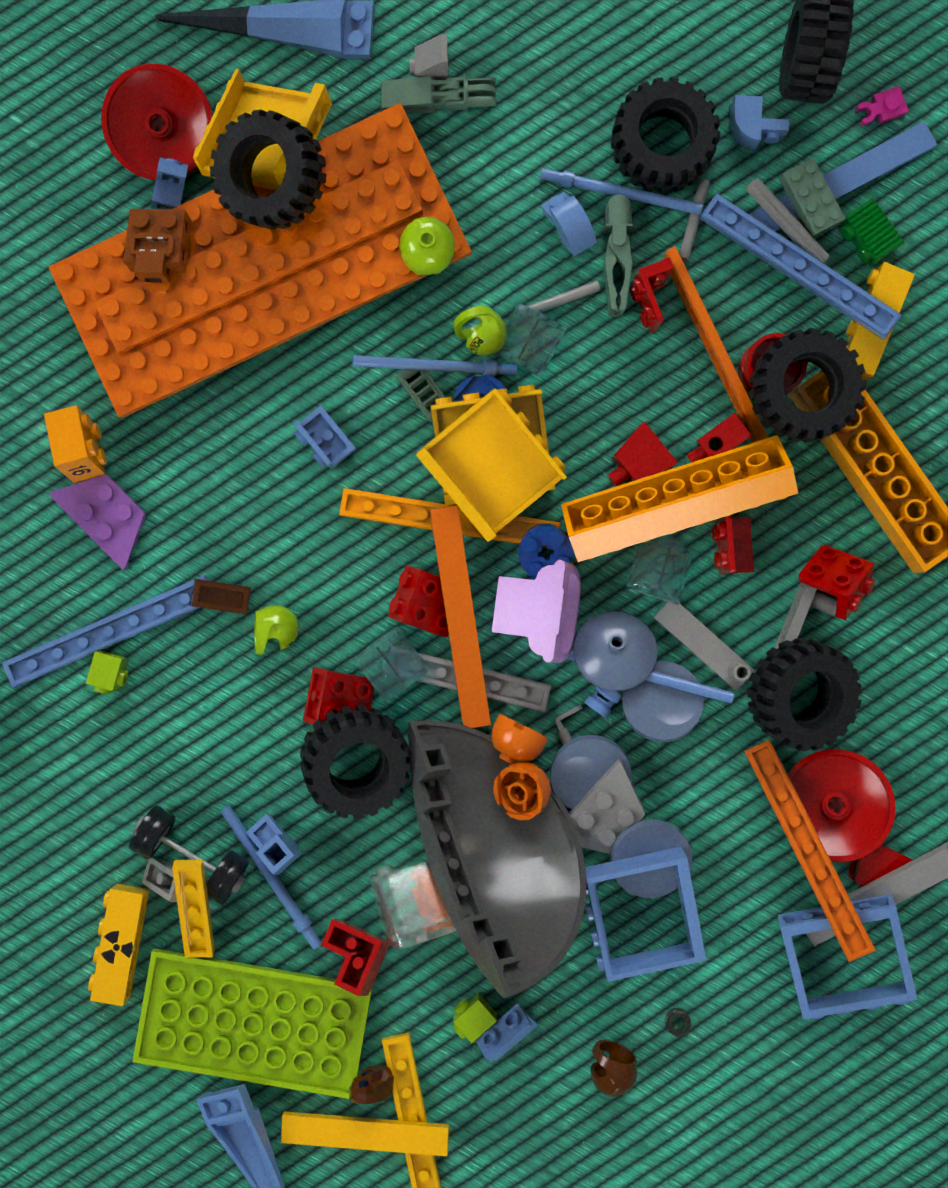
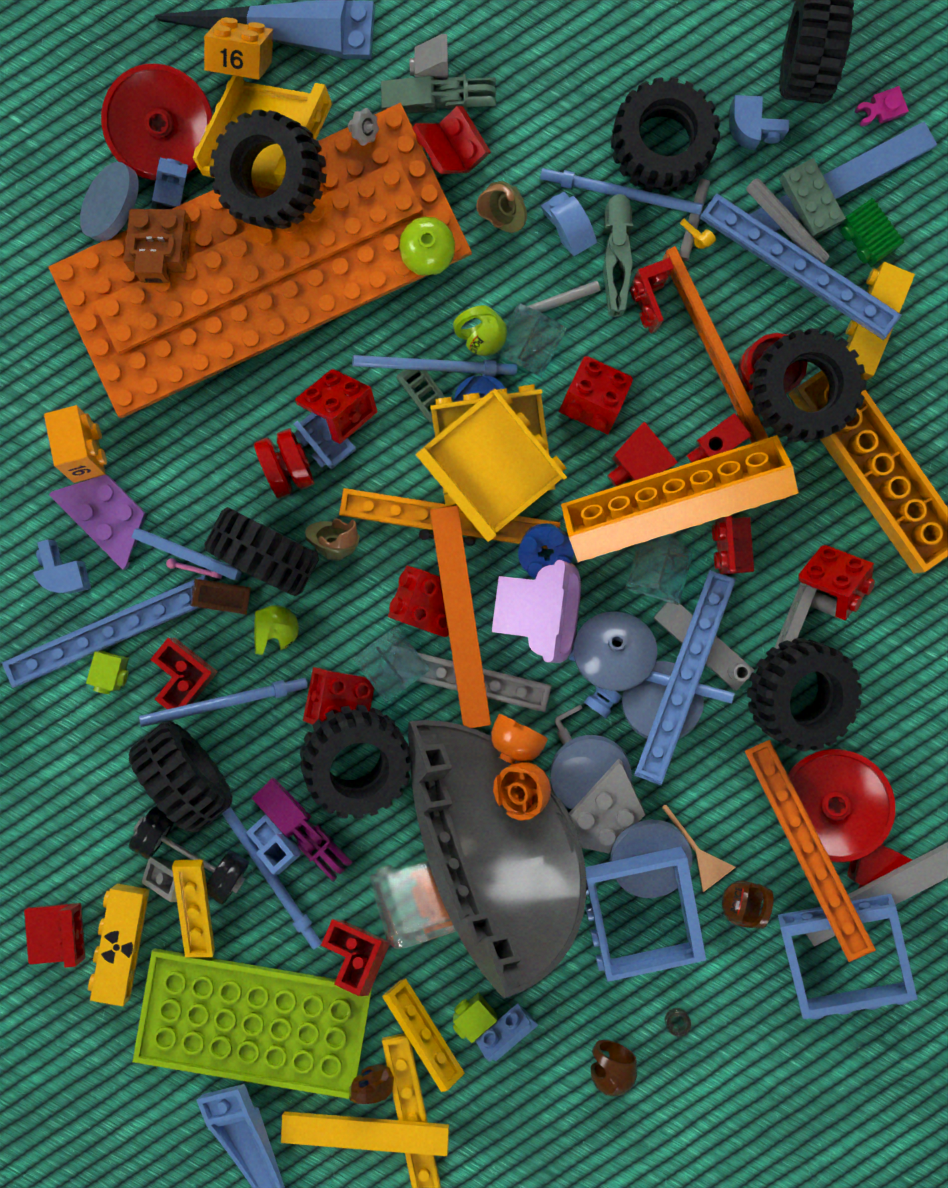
(55, 934): none -> red bracket
(60, 577): none -> medium blue brick
(109, 201): none -> sand blue piece
(172, 563): none -> bright pink hinge
(180, 777): none -> black tyre
(187, 554): none -> medium blue tile
(188, 673): none -> red brick
(238, 48): none -> light orange brick
(261, 552): none -> black tyre
(277, 689): none -> medium blue bar
(283, 463): none -> red wheel
(290, 817): none -> magenta arm
(333, 539): none -> olive piece
(340, 401): none -> red bracket
(363, 126): none -> light grey piece
(423, 1035): none -> yellow plate
(424, 535): none -> black hinge
(452, 143): none -> red bracket
(503, 206): none -> olive piece
(596, 394): none -> red bracket
(685, 678): none -> medium blue tile
(702, 239): none -> yellow hand
(710, 867): none -> light nougat piece
(743, 901): none -> reddish brown helmet

